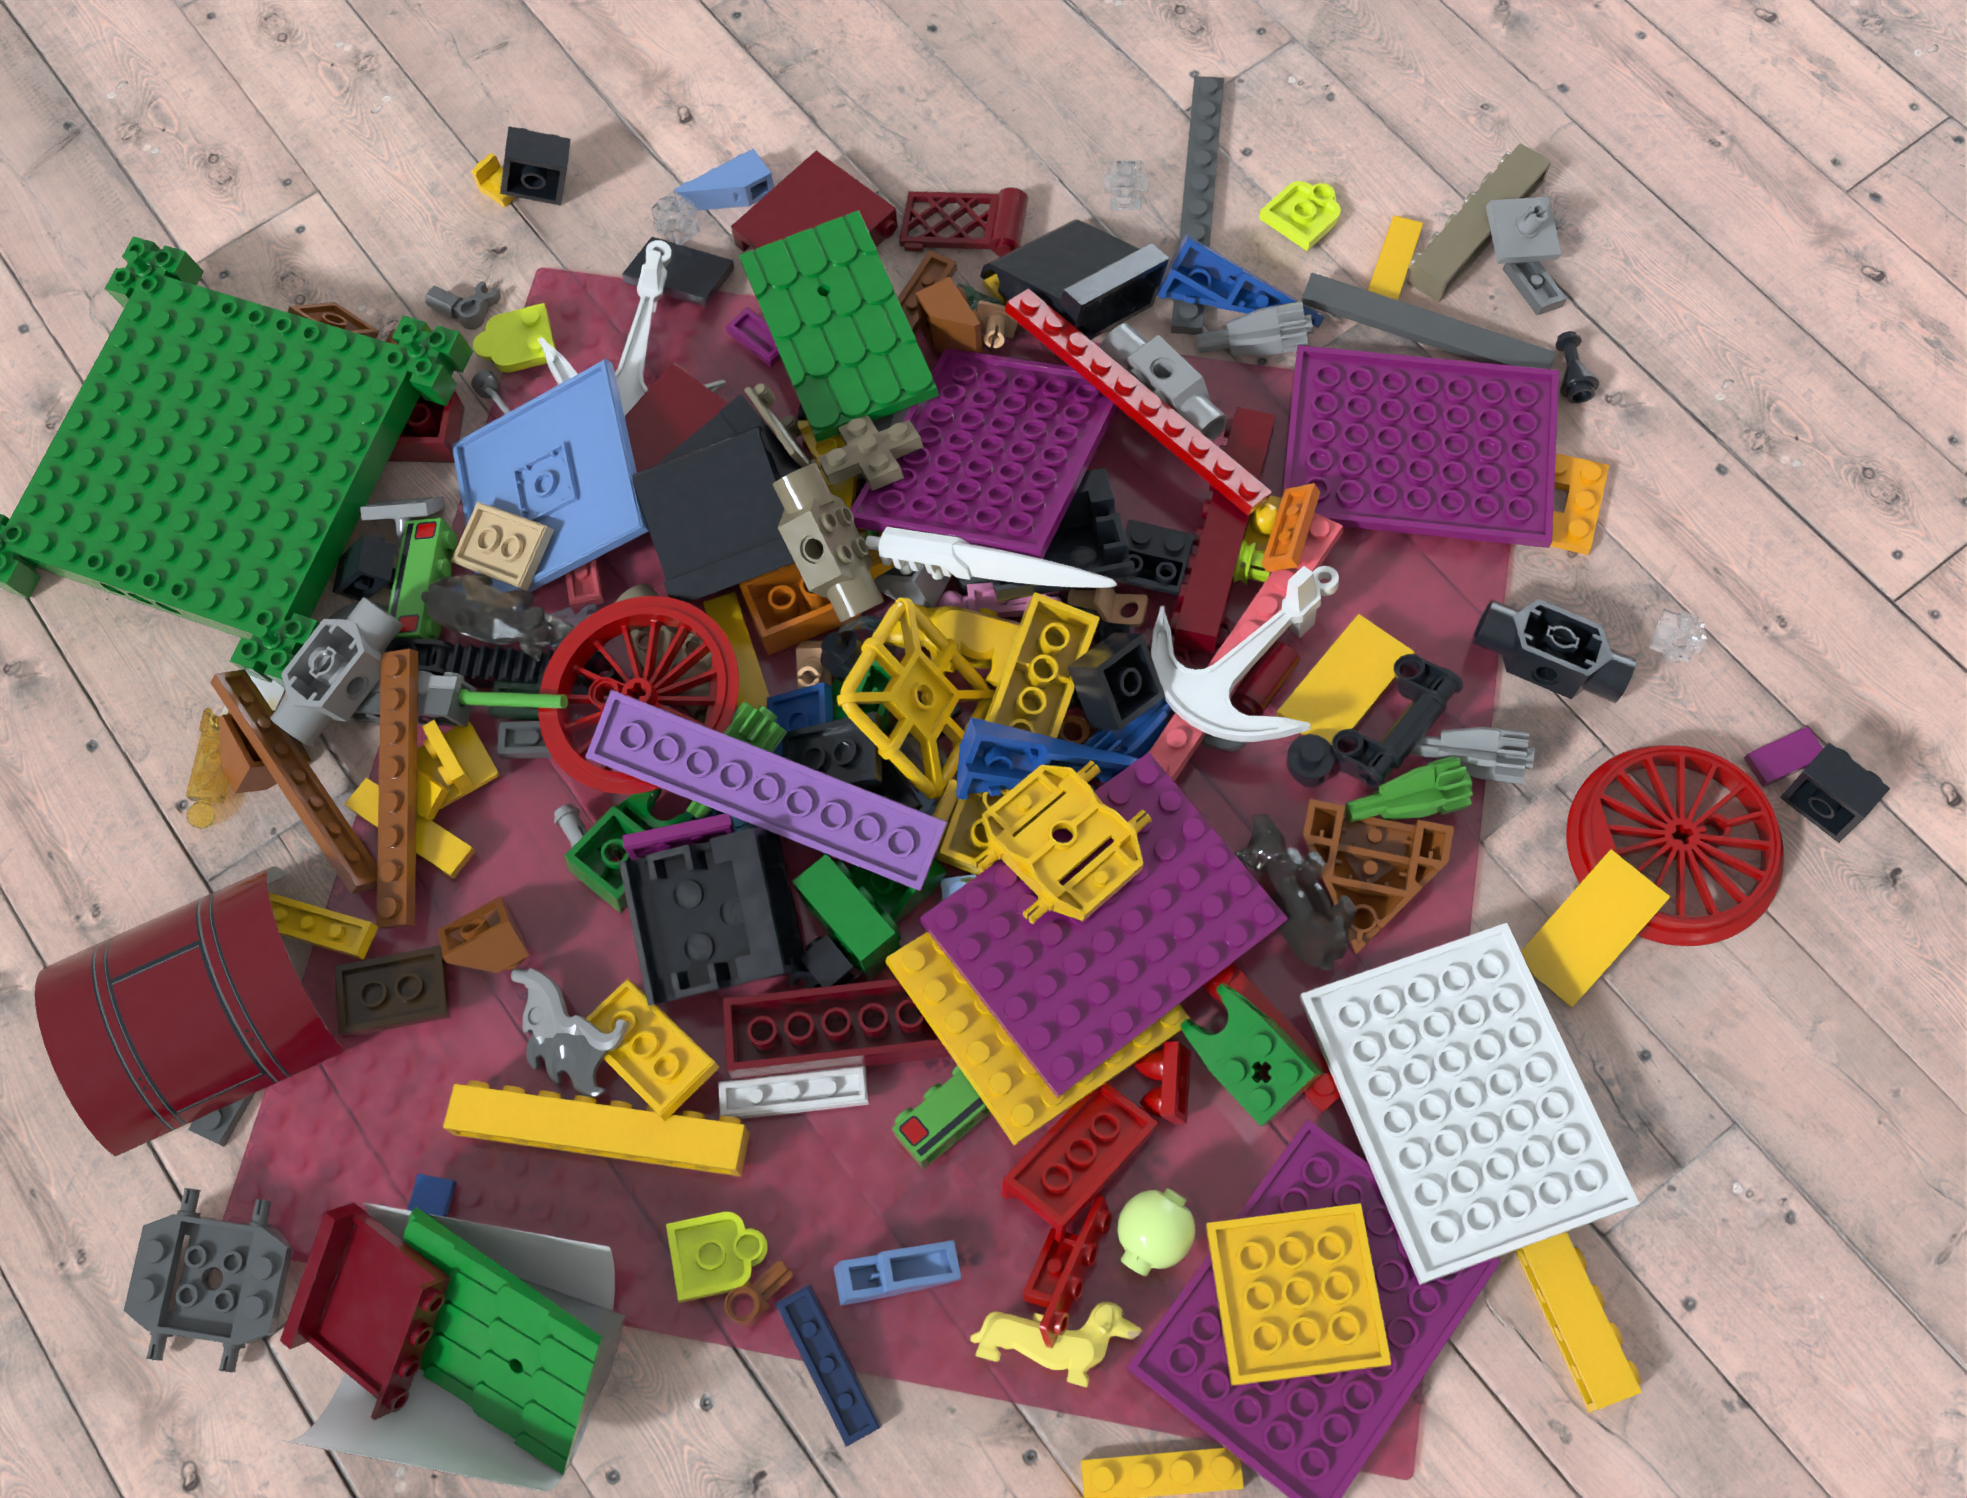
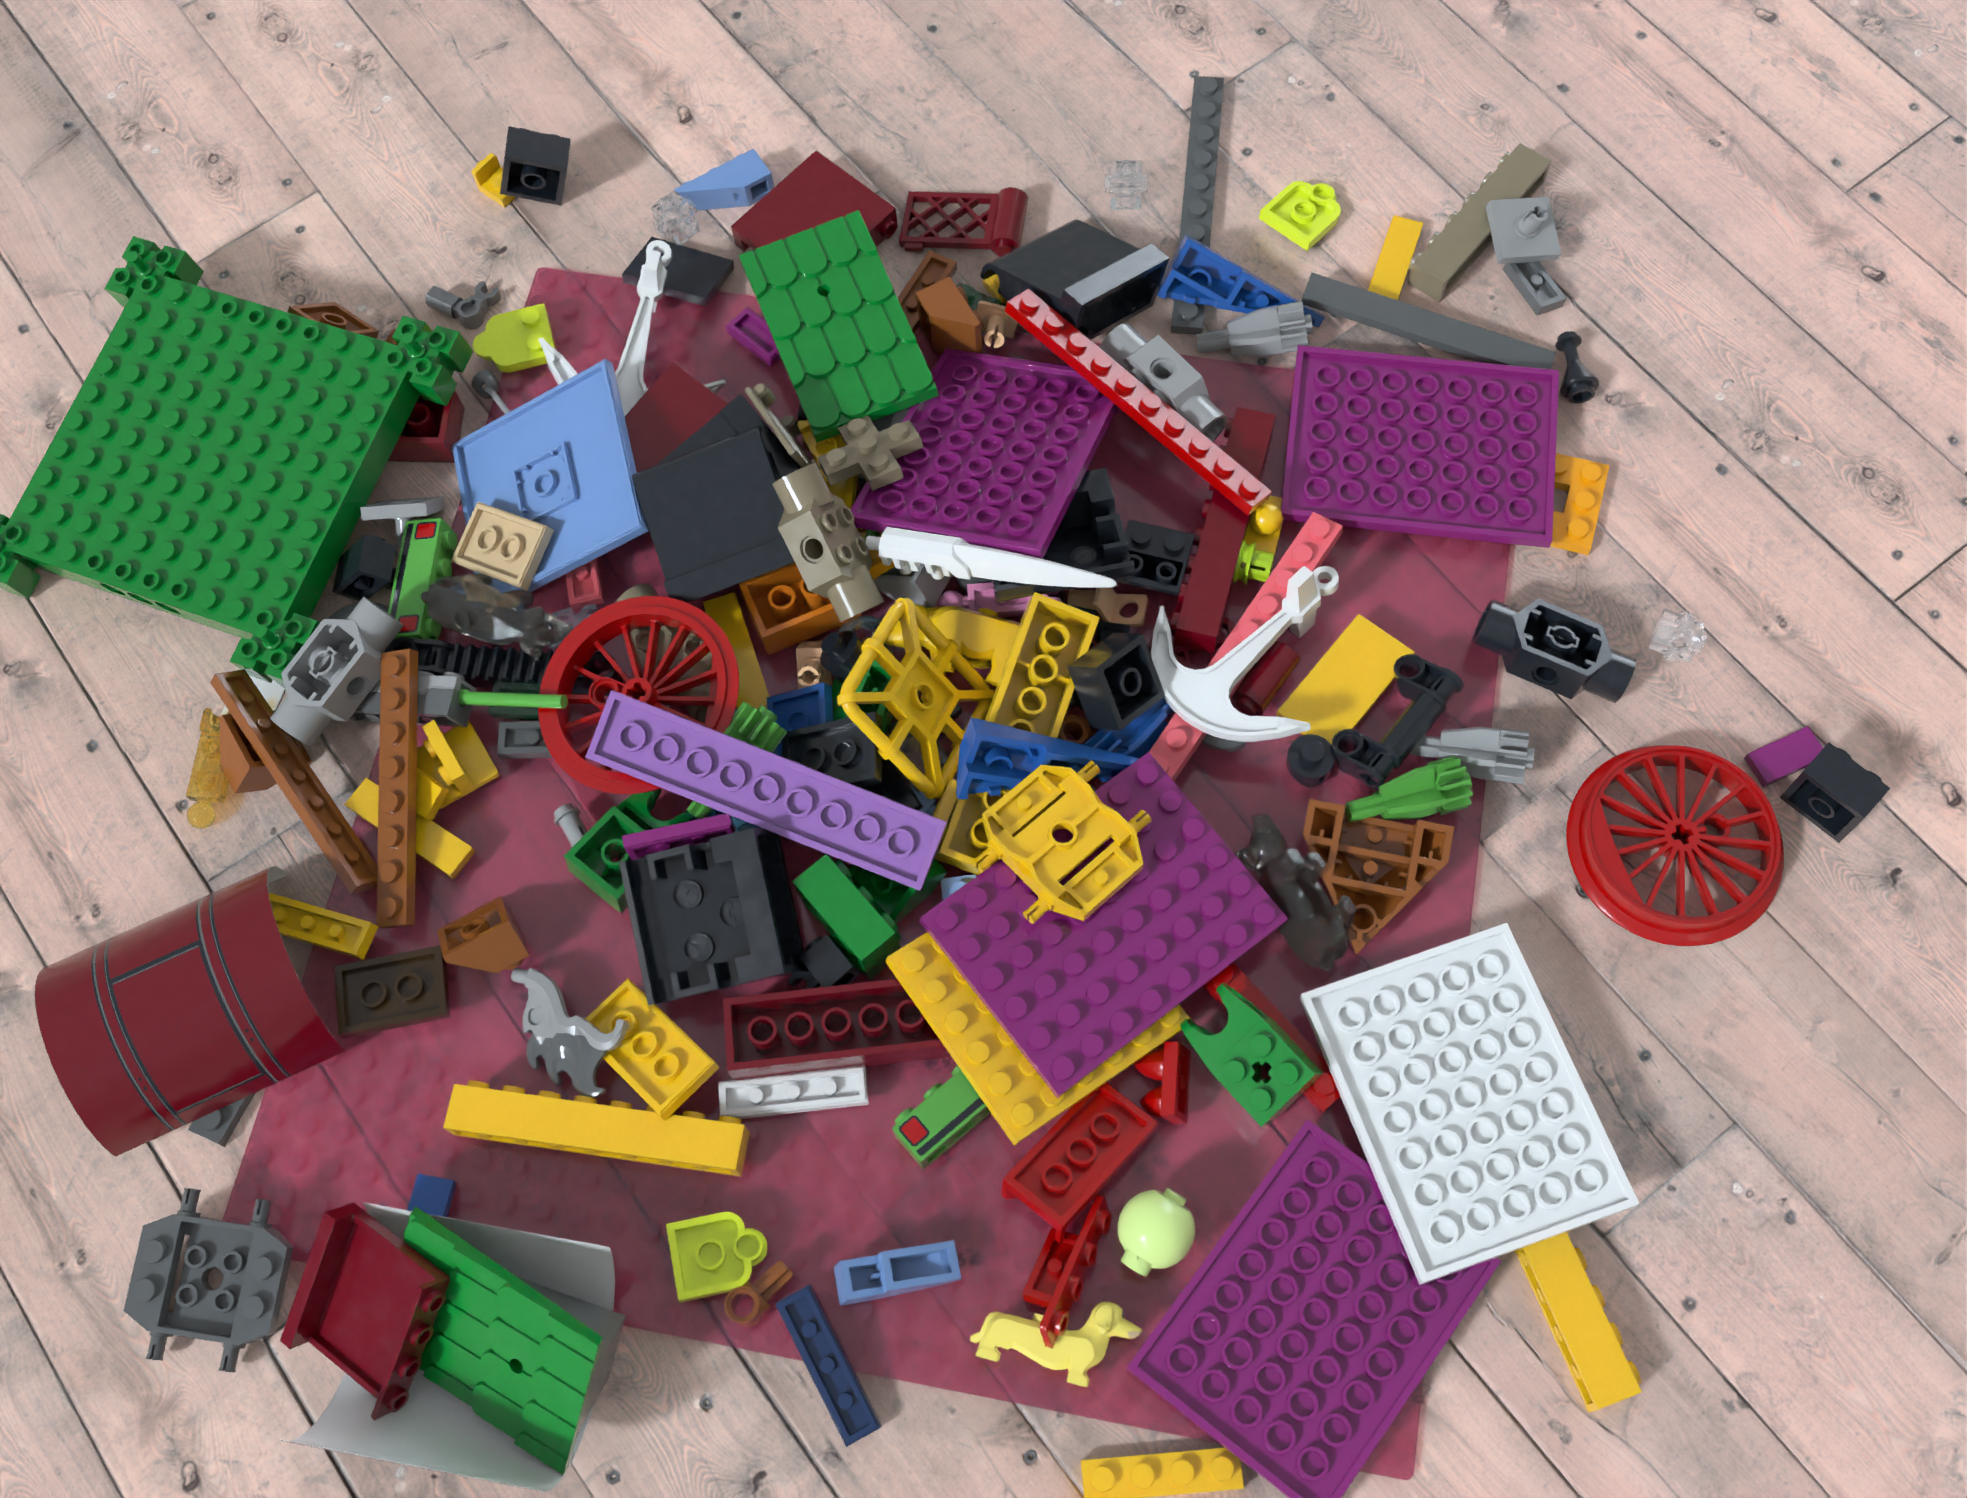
(1290, 528): orange plate -> none
(1297, 1294): yellow plate -> none
(1592, 928): yellow tile -> none

